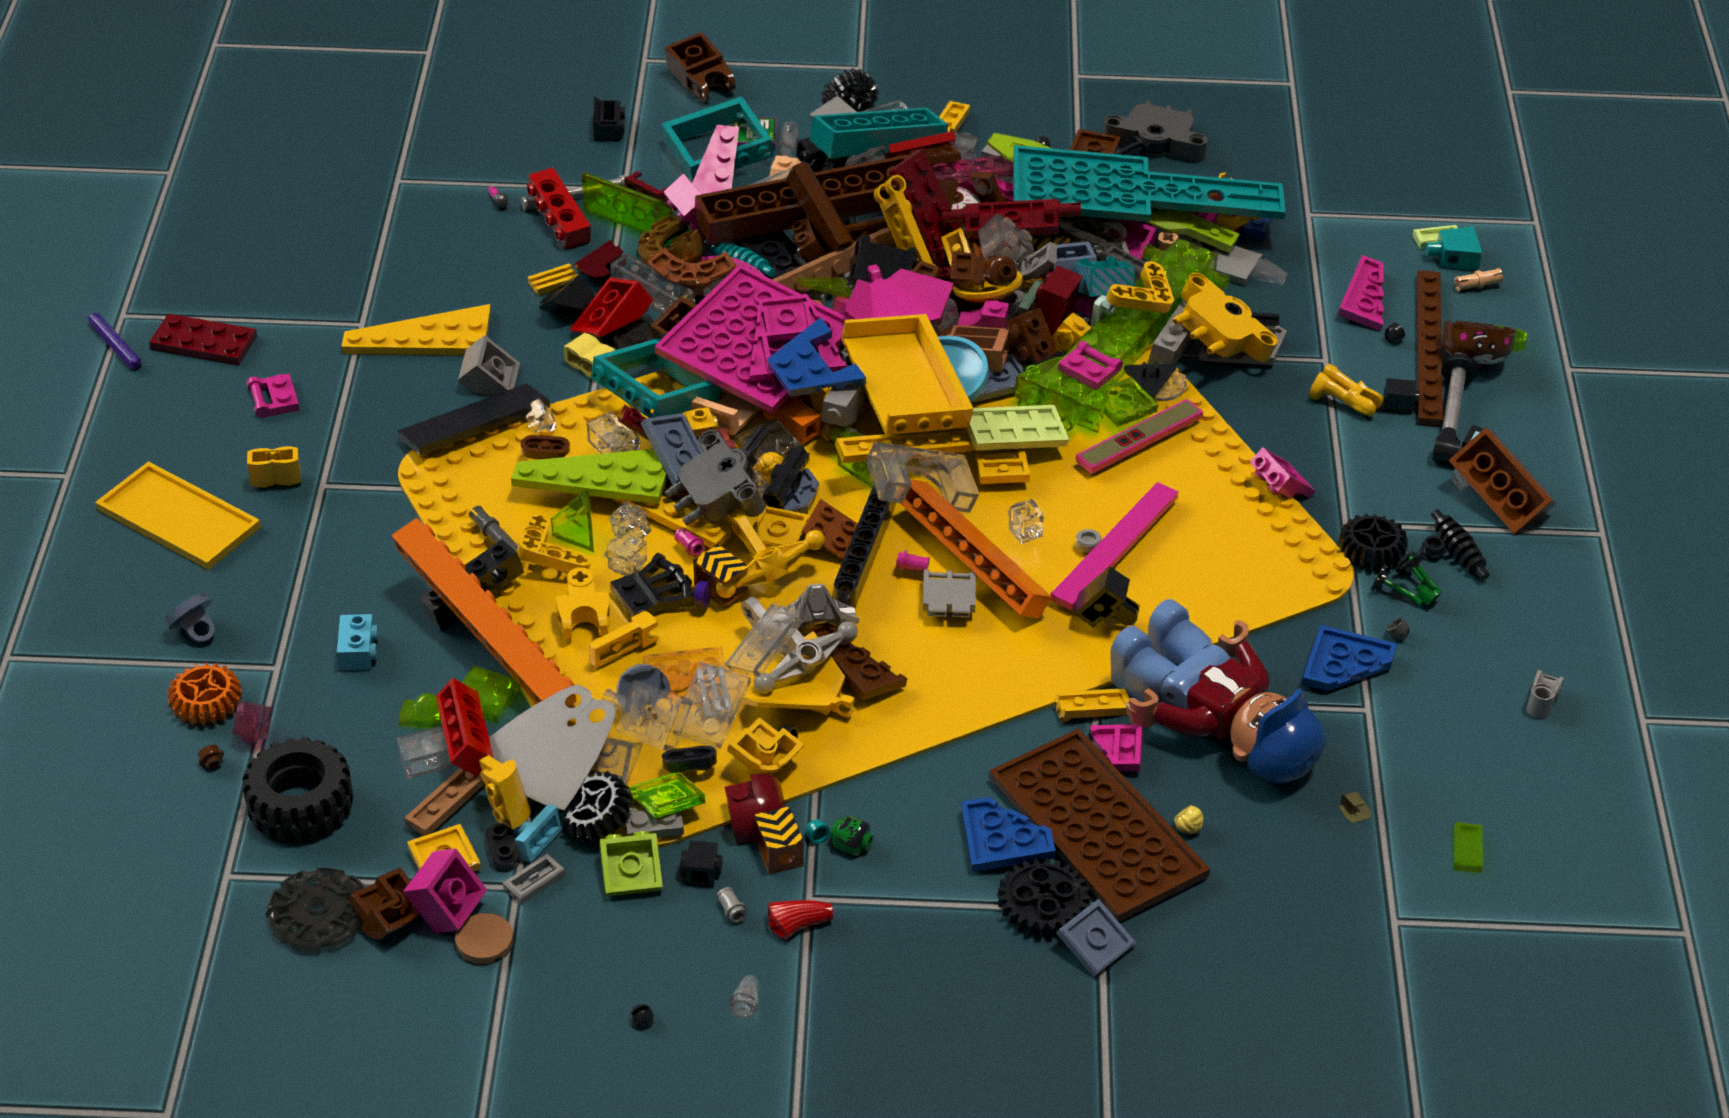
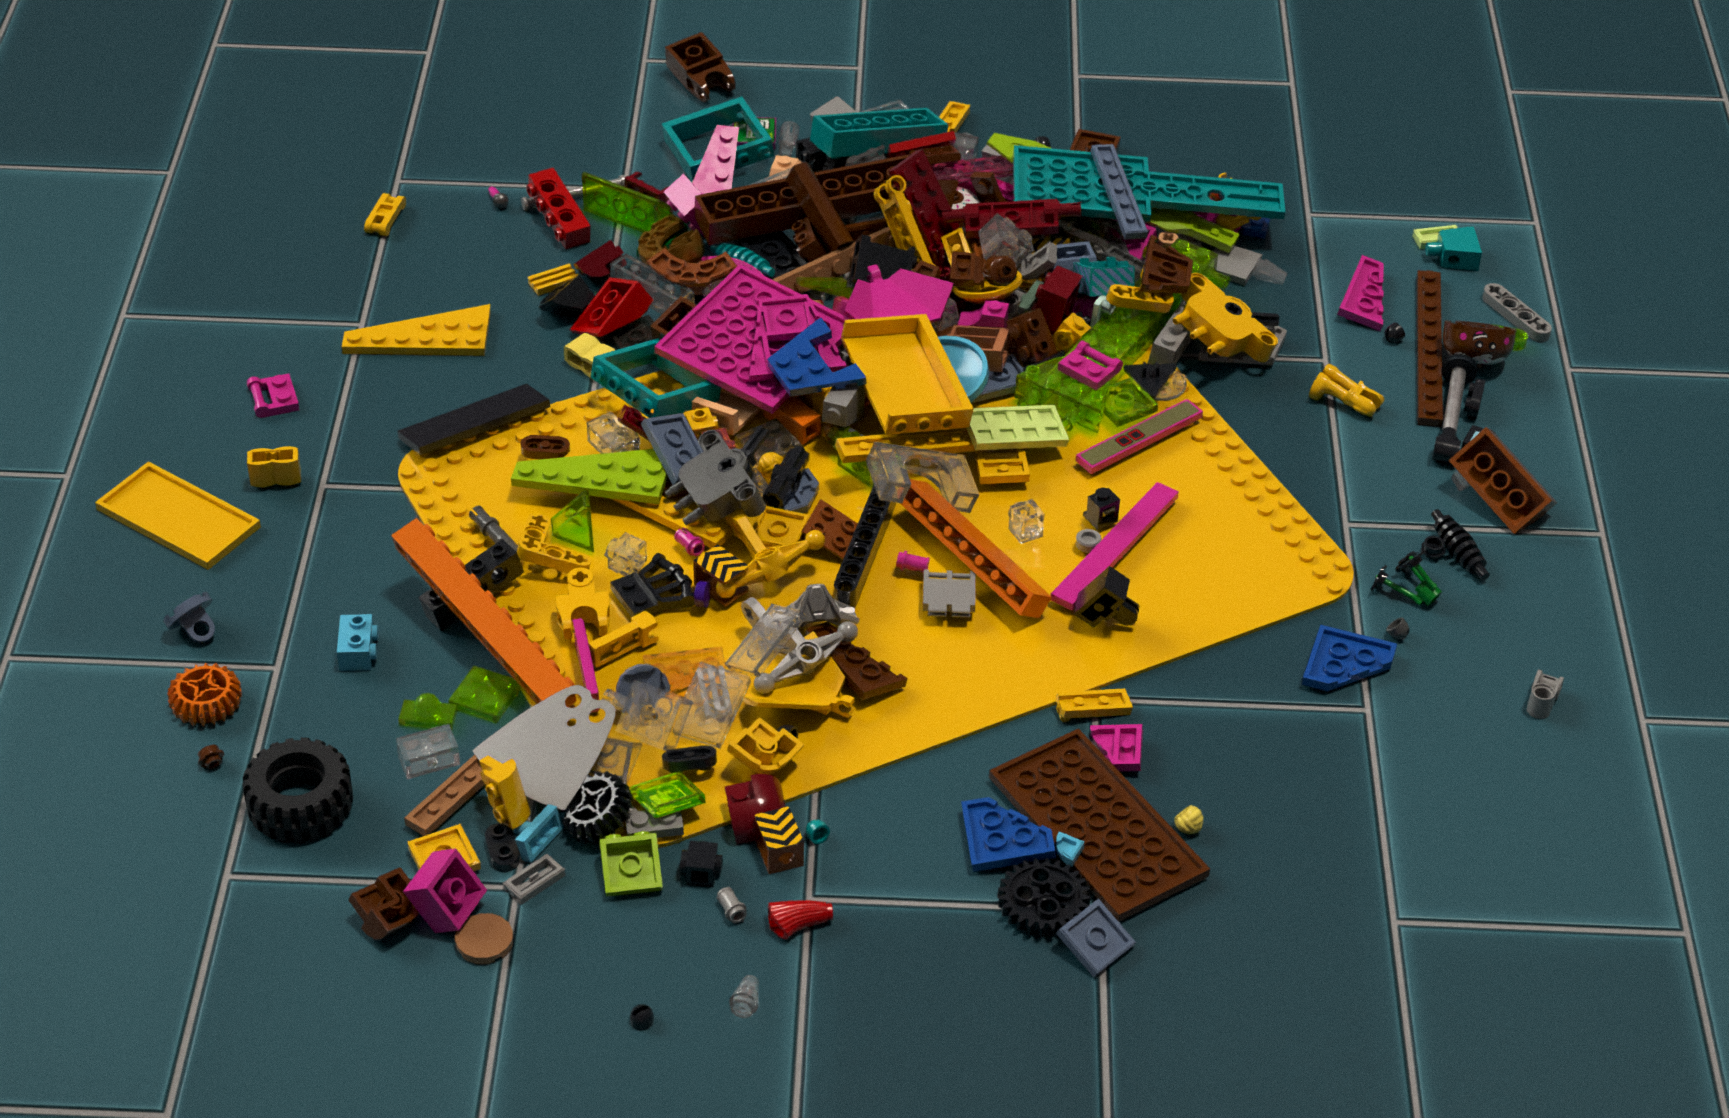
(114, 341): dark purple axle -> none
(203, 339): dark red plate -> none
(252, 721): clear pink brick -> none
(314, 922): clear smoke plate -> none
(385, 213): none -> yellow plate
(463, 726): red brick -> none
(488, 368): light grey slope -> none
(540, 417): clear tile -> none
(584, 659): none -> dark pink tile
(608, 129): black window -> none
(630, 520): clear brick -> none
(851, 835): green head -> none
(854, 88): black gear -> none
(1068, 848): none -> medium azure tile
(1102, 502): none -> black brick
(1119, 191): none -> sand blue tile
(1157, 133): dark grey piece -> none
(1165, 269): none -> reddish brown wing
(1214, 694): piece -> none
(1280, 475): dark pink plate -> none
(1354, 808): olive piece -> none
(1373, 541): black gear -> none
(1400, 396): black brick -> none
(1467, 847): clear neon green tile -> none
(1476, 392): none -> black plate
(1478, 279): light nougat pin -> none
(1535, 327): none -> light grey beam

